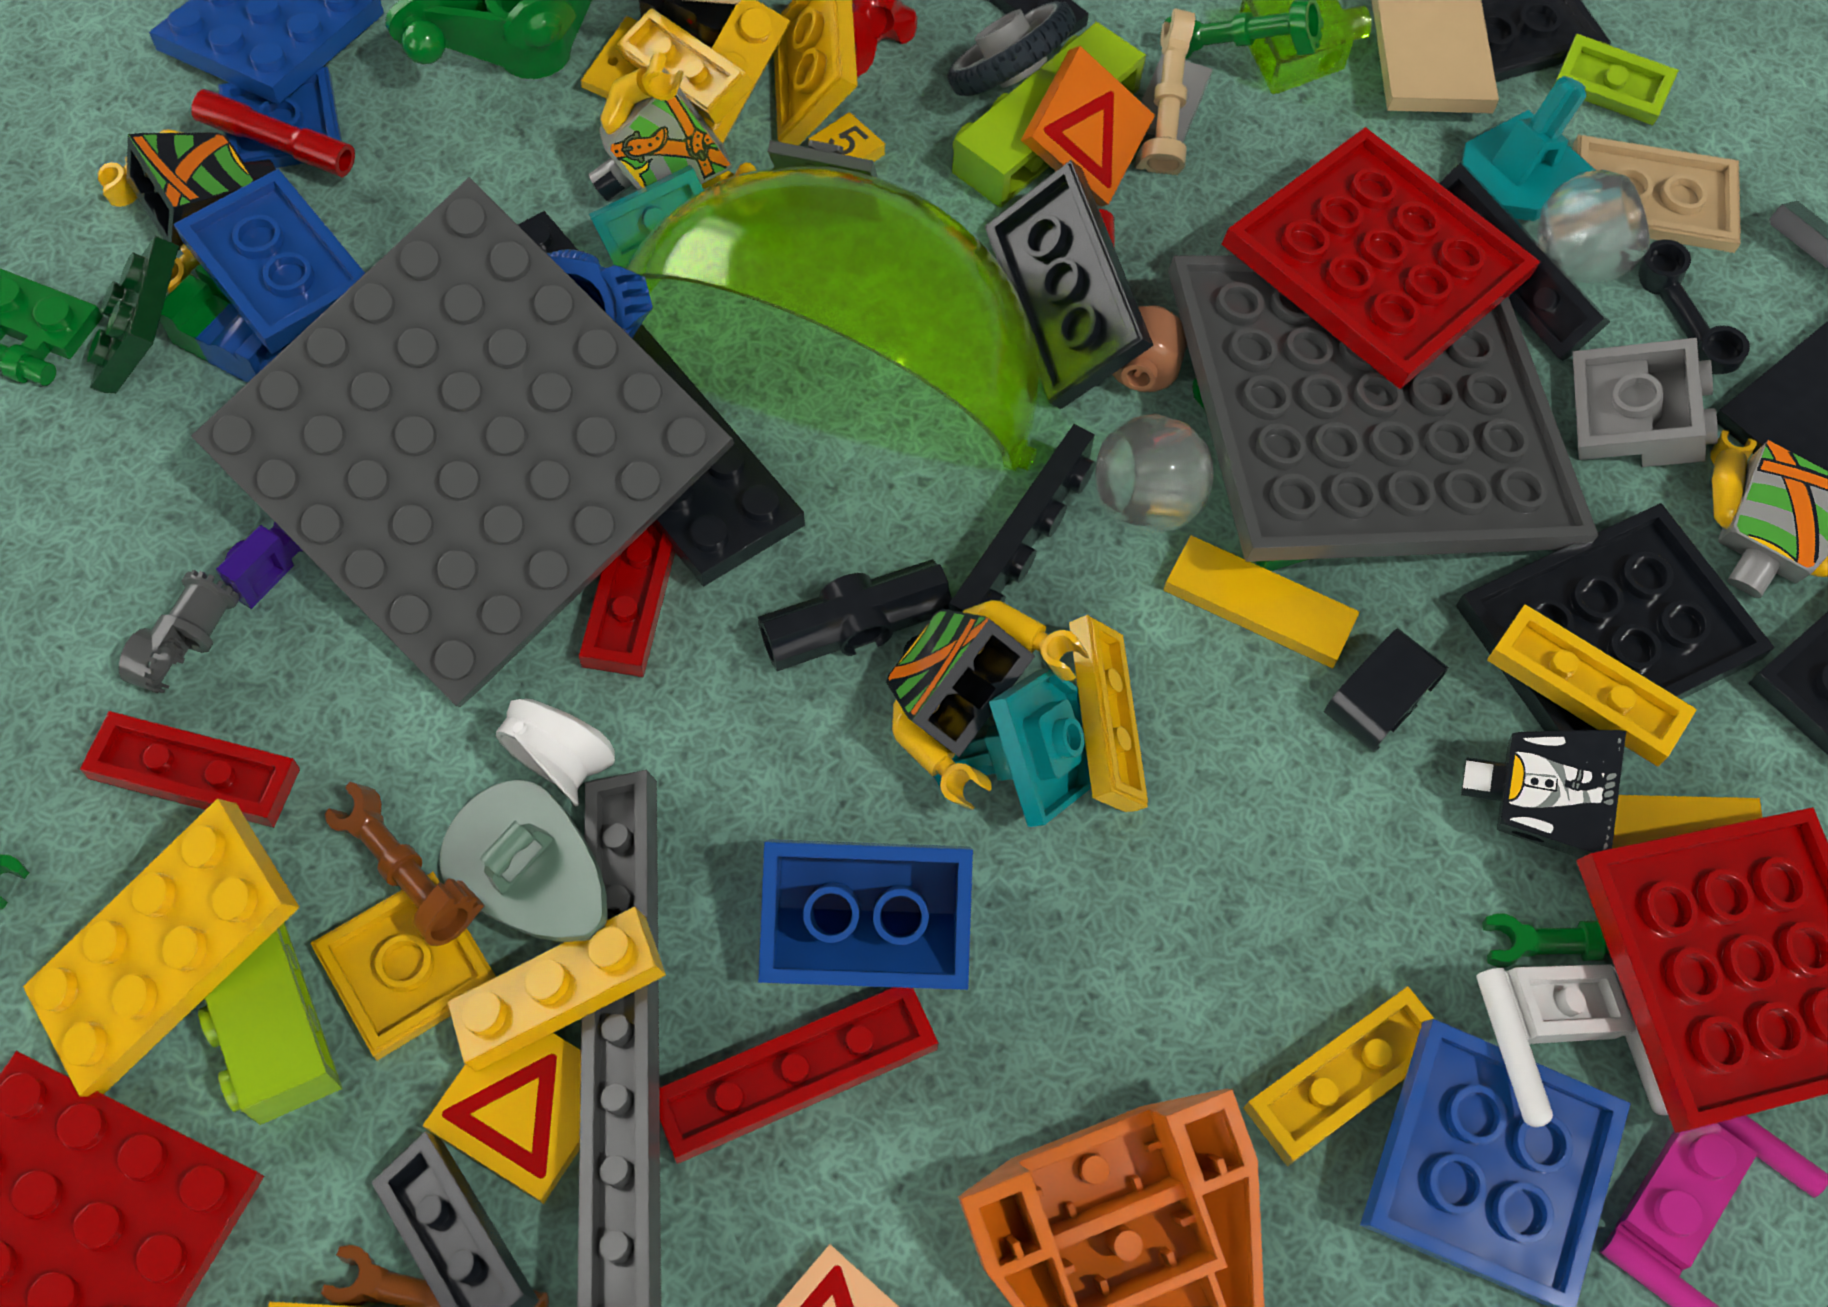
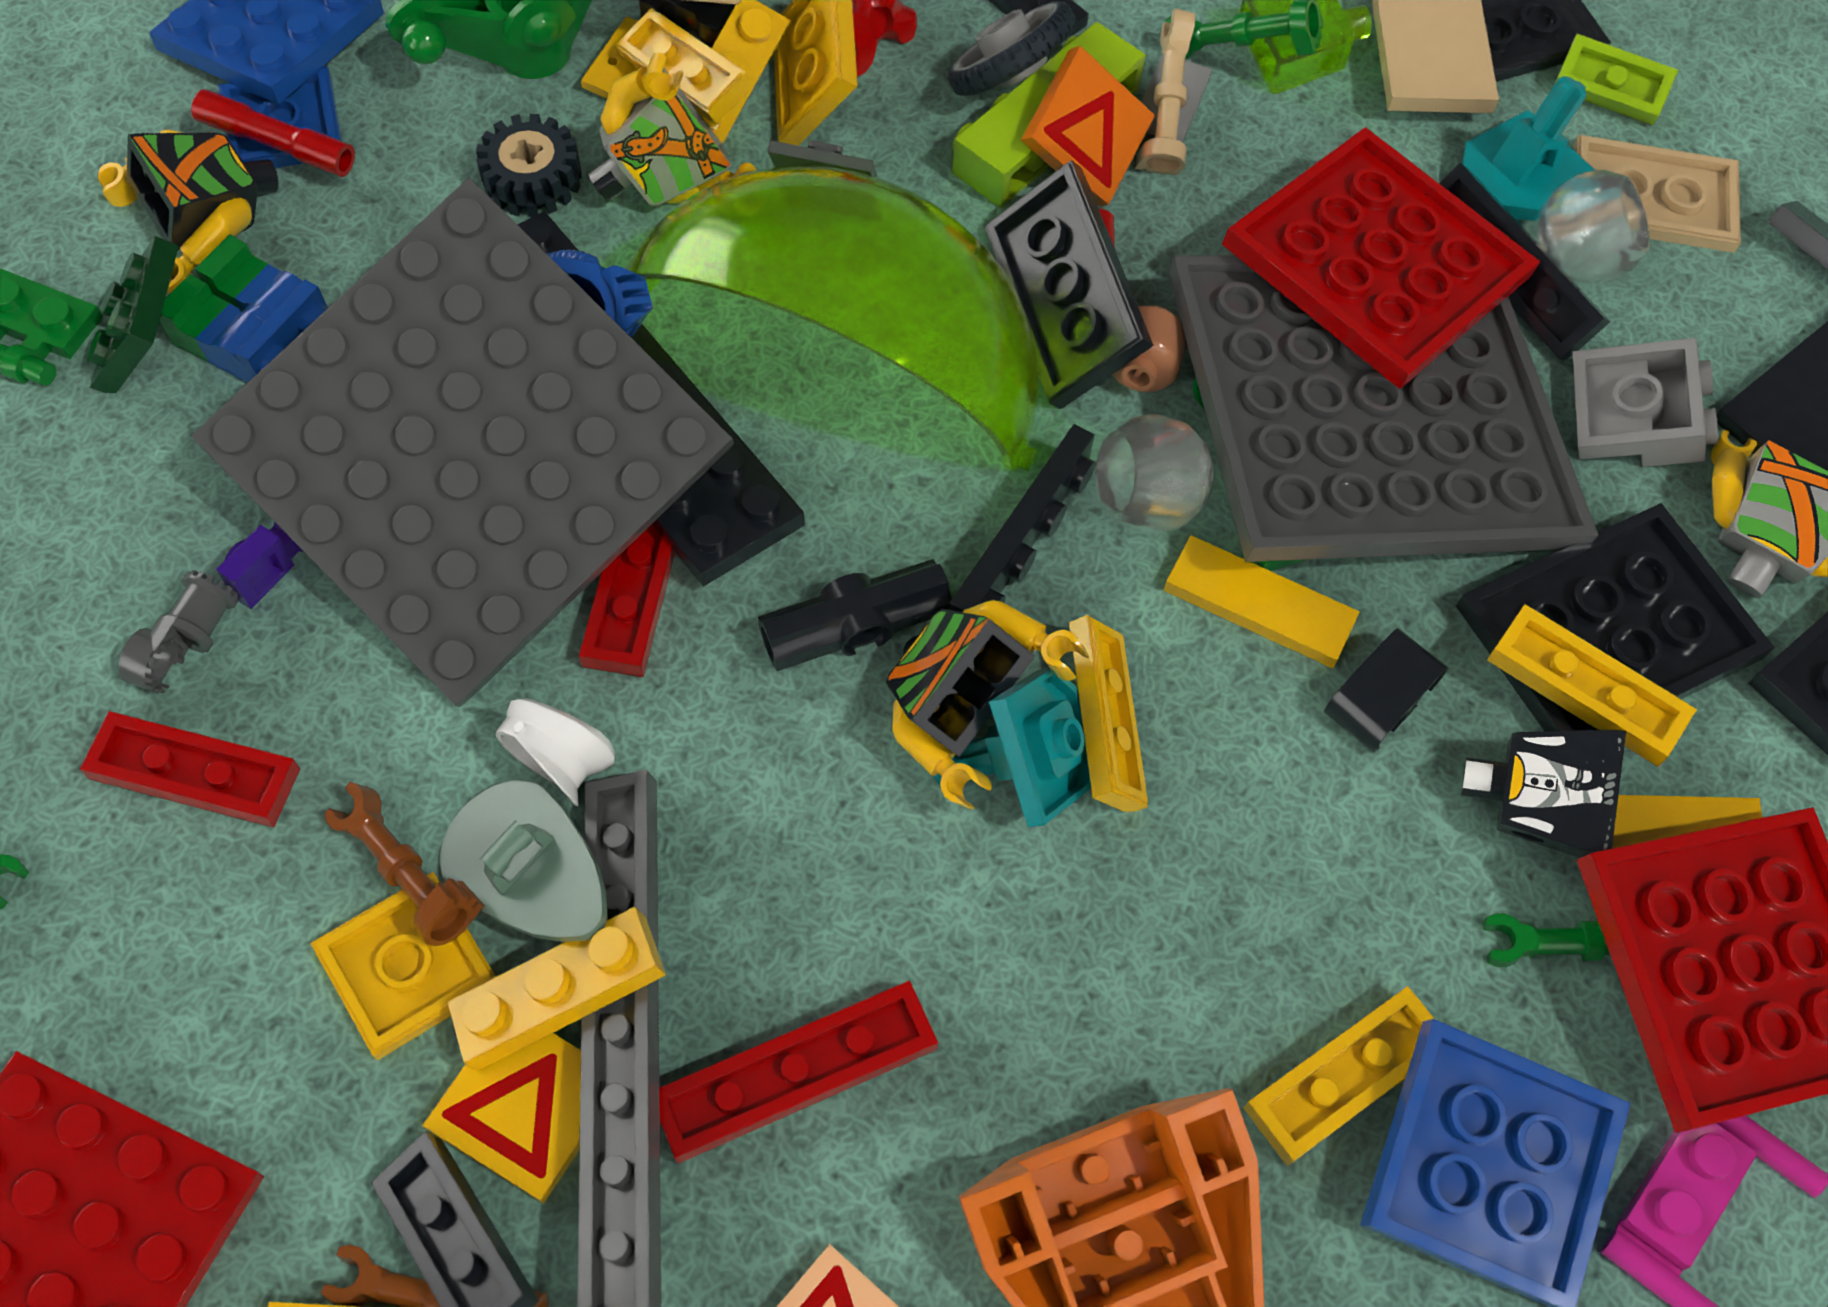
(159, 948): yellow plate -> none
(269, 1034): lime brick -> none
(270, 257): blue plate -> none
(529, 165): none -> black wheel
(633, 217): teal plate -> none
(853, 137): yellow tile -> none
(866, 914): blue slope -> none
(1554, 1007): white plate -> none
(1662, 274): black bar -> none

